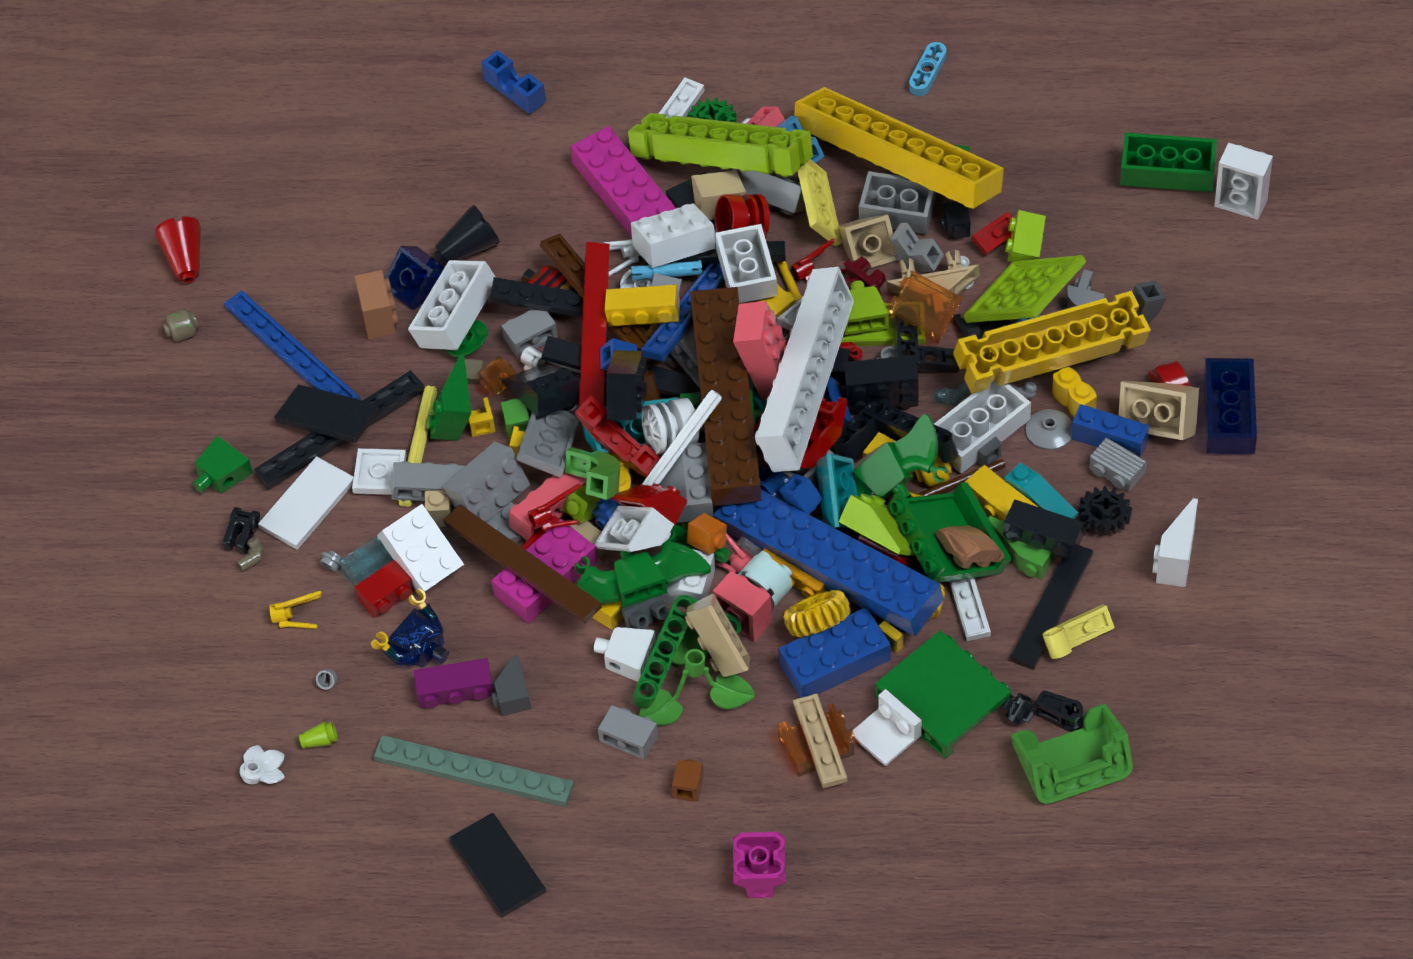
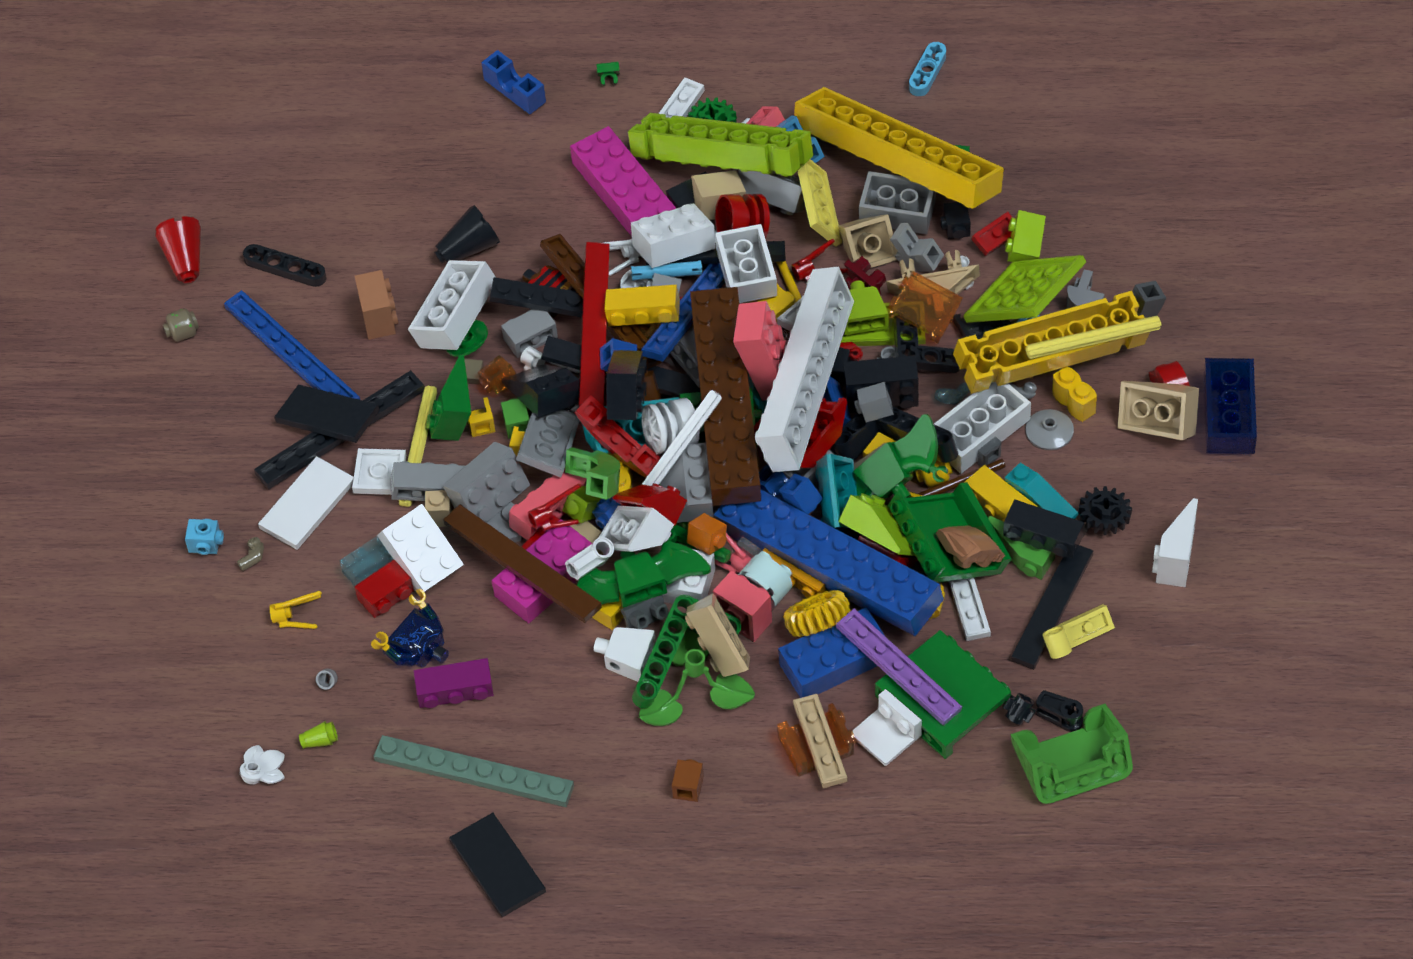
(203, 536): none -> medium azure brick
(221, 467): green torso -> none
(241, 522): black piece -> none
(286, 261): none -> black beam
(331, 560): light grey plate -> none
(413, 275): clear blue slope -> none
(511, 689): dark grey slope -> none
(589, 558): none -> white piece
(608, 69): none -> green tile
(628, 732): light grey brick -> none
(759, 862): dark pink piece -> none
(874, 402): none -> light grey brick
(893, 636): yellow tile -> none
(899, 667): none -> medium lavender tile
(1093, 337): none -> light yellow axle
(1093, 426): blue brick -> none
(1117, 465): light grey brick -> none
(1168, 162): green brick -> none
(1243, 181): white brick -> none

